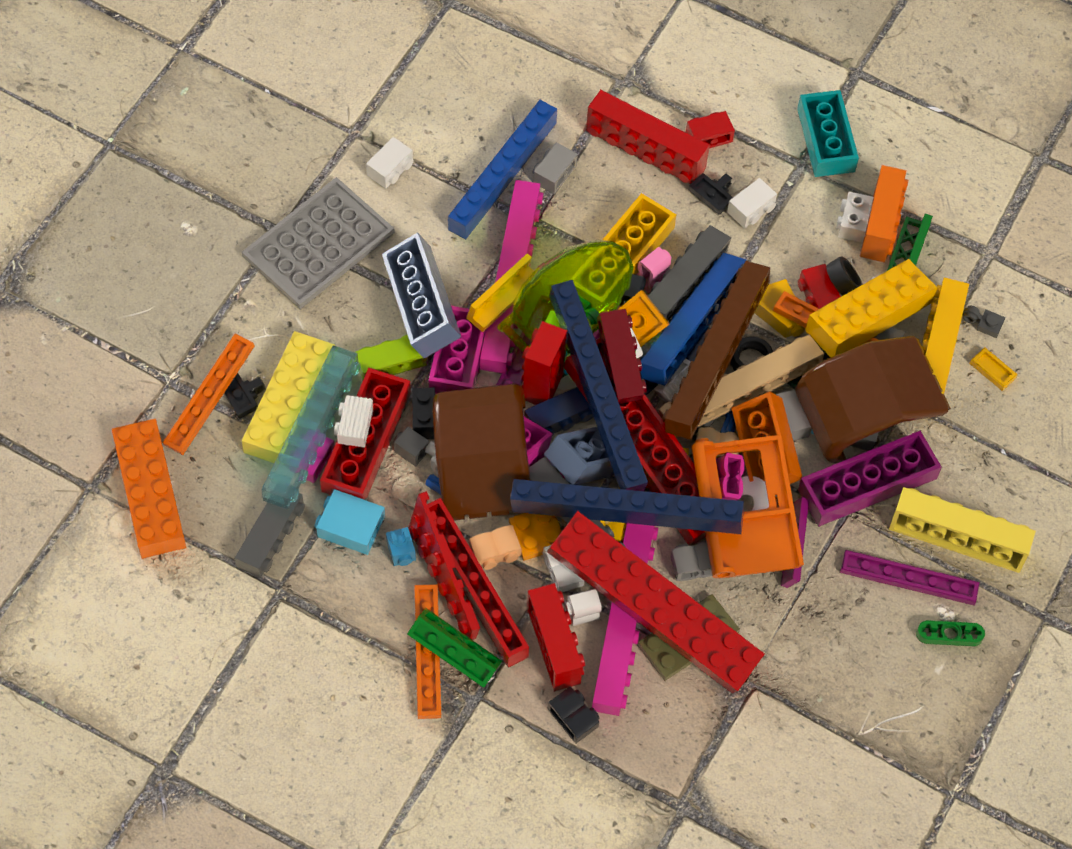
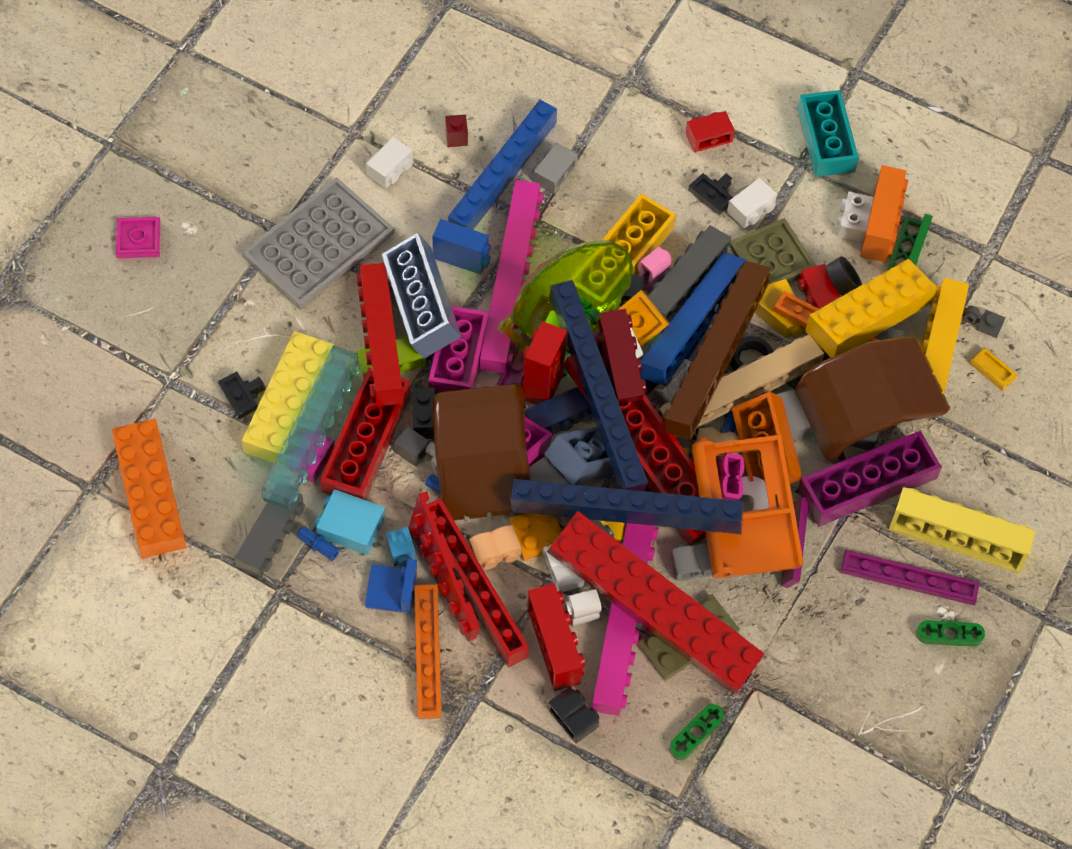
(138, 237): none -> dark pink tile
(208, 394): orange plate -> none
(318, 543): none -> blue axle
(354, 421): white brick -> none
(381, 335): none -> red brick
(391, 587): none -> blue bracket
(454, 647): green fence -> none
(456, 130): none -> dark red brick
(461, 247): none -> blue brick
(499, 295): yellow fence -> none
(647, 137): red brick -> none
(713, 724): none -> green beam
(776, 248): none -> olive plate

